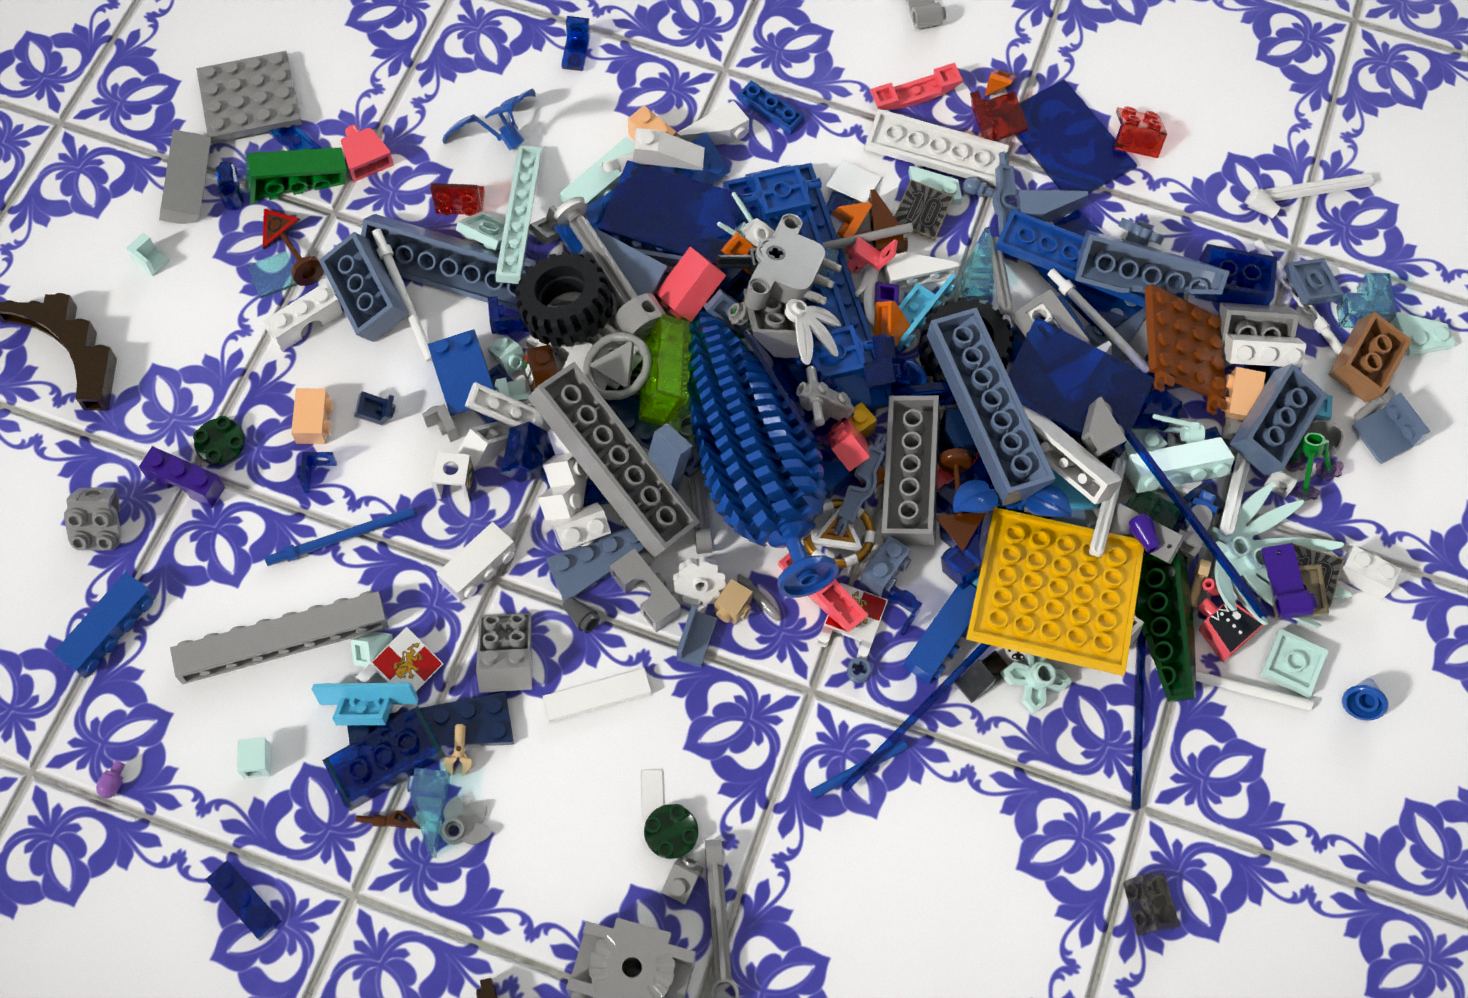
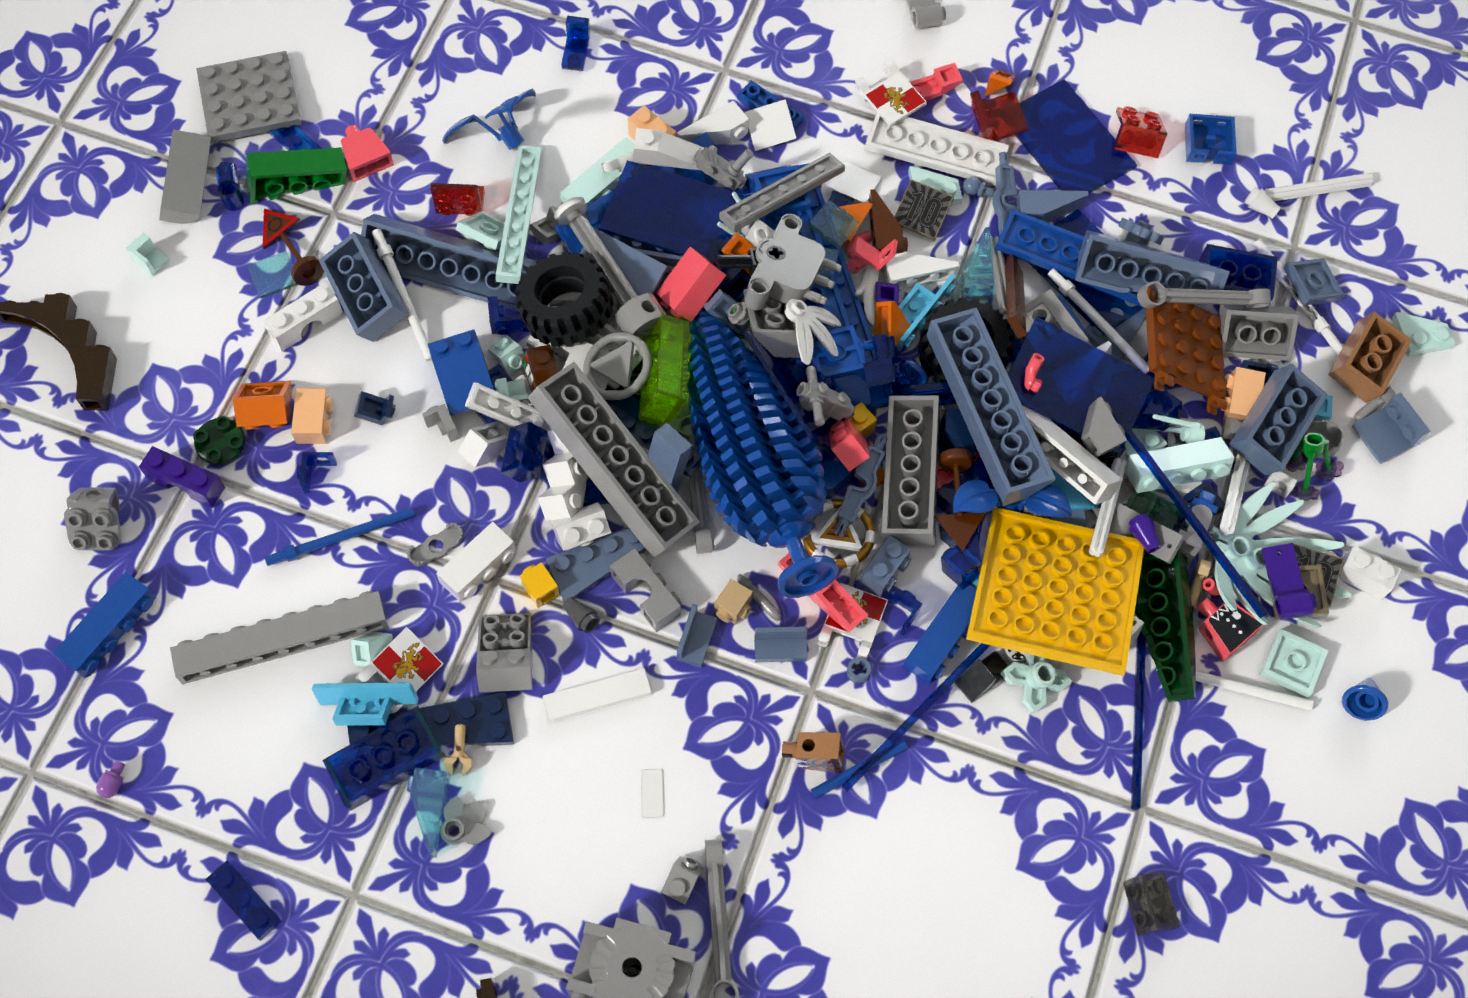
(254, 758): light aqua panel -> none
(263, 404): none -> orange slope
(383, 821): reddish brown hand -> none
(449, 537): none -> light grey piece
(463, 477): white piece -> none
(539, 584): none -> yellow brick
(671, 831): dark green dish -> none
(699, 580): white plant -> none
(727, 173): none -> light grey piece
(770, 125): none -> white sticker
(780, 644): none -> sand blue panel
(781, 192): none -> light grey tile
(816, 751): none -> medium nougat torso
(833, 224): none -> clear light blue piece
(869, 236): light grey bar -> none
(892, 98): none -> flag
(1015, 296): none -> reddish brown tile
(1031, 371): none -> coral arm
(1210, 139): none -> blue piece
(1252, 299): none -> light grey piece
(1264, 350): white brick -> none
(1372, 295): clear light blue brick -> none

